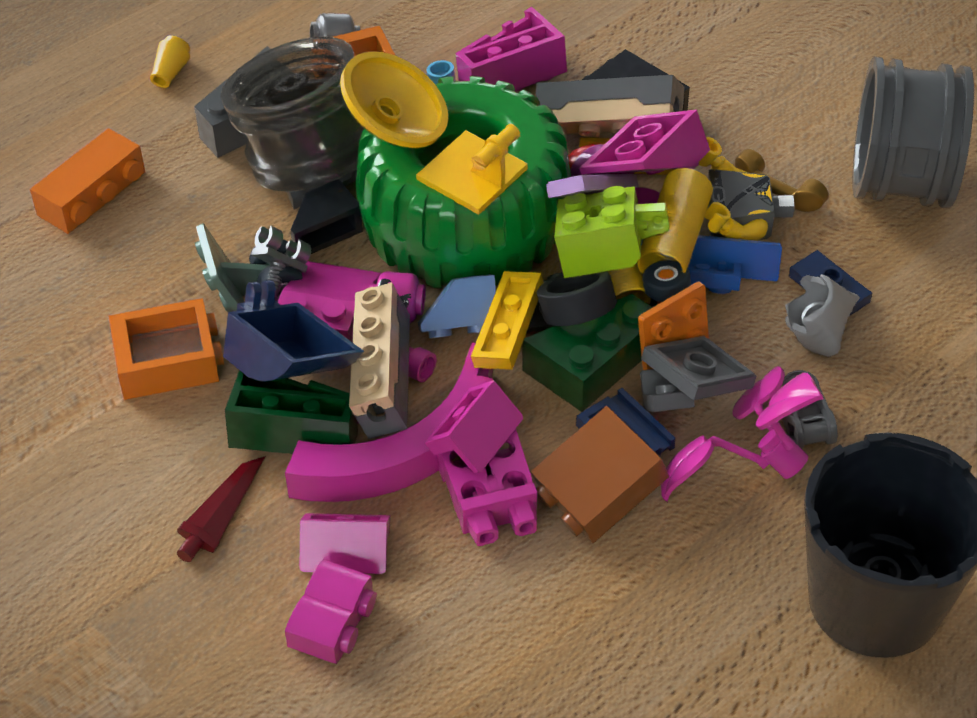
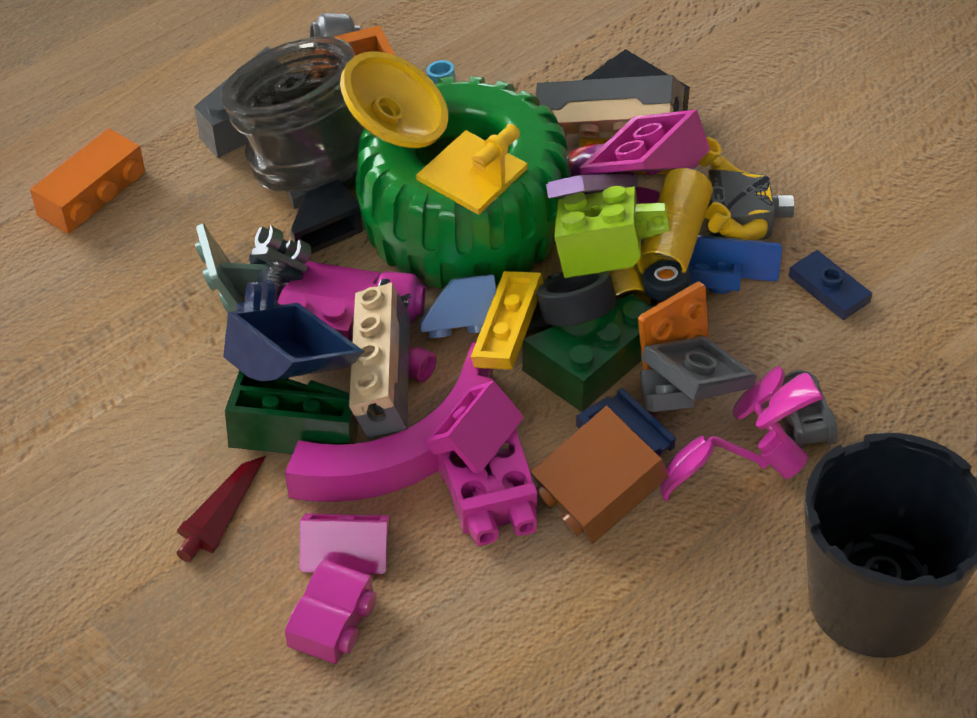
(169, 348): orange window -> none
(170, 59): yellow cone -> none
(518, 54): dark pink wedge -> none
(807, 197): pearl gold bar -> none
(820, 314): light grey hair -> none
(913, 132): dark grey wheel -> none

